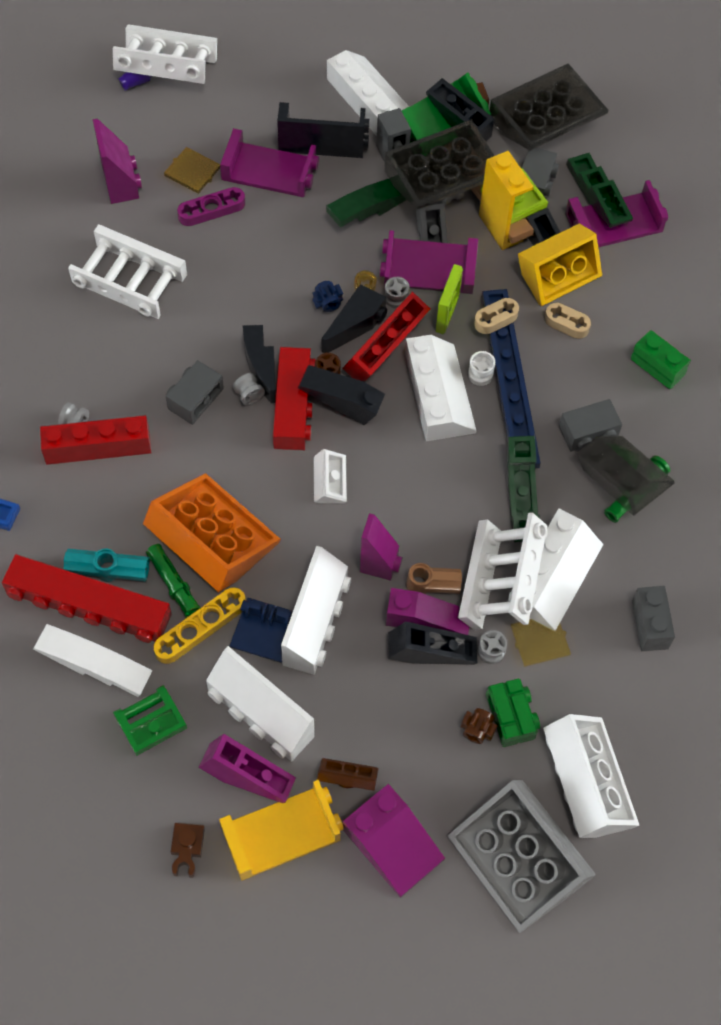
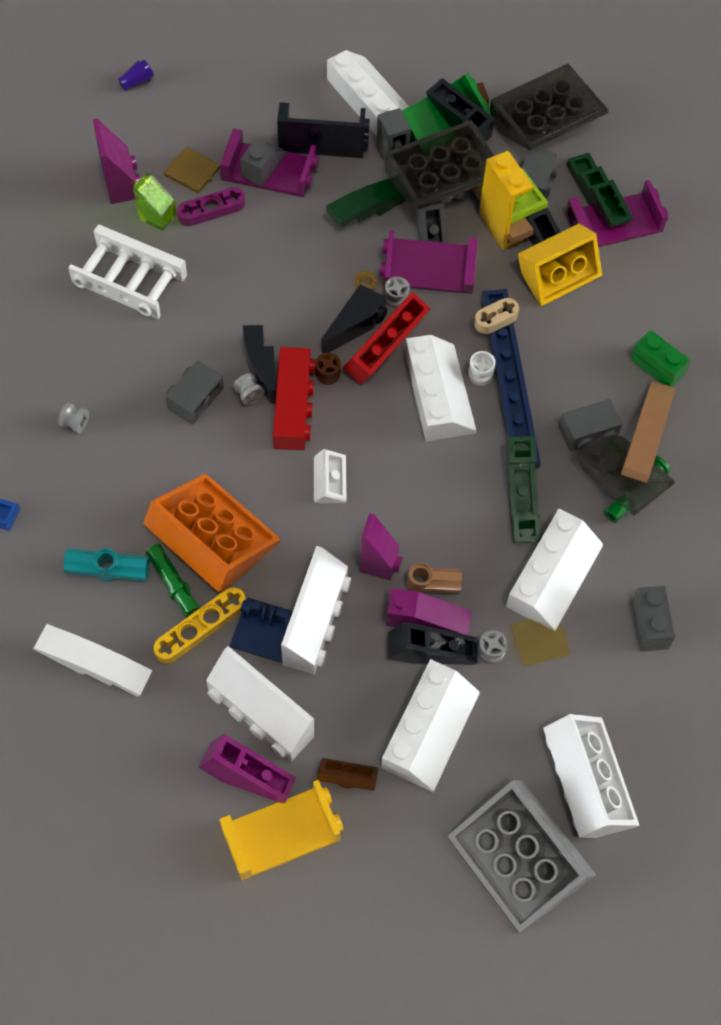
(86, 599): red brick -> none
(95, 440): red brick -> none
(153, 202): none -> clear neon green slope
(153, 727): green plate -> none
(165, 54): white fence -> none
(186, 843): reddish brown plate -> none
(261, 161): none -> dark grey slope
(327, 296): dark blue gear -> none
(342, 393): black slope -> none
(393, 840): magenta slope -> none
(430, 726): none -> white slope
(449, 299): lime tile -> none
(478, 726): reddish brown gear -> none
(482, 567): white fence -> none
(512, 712): green brick -> none
(567, 320): tan beam -> none
(648, 432): none -> medium nougat tile

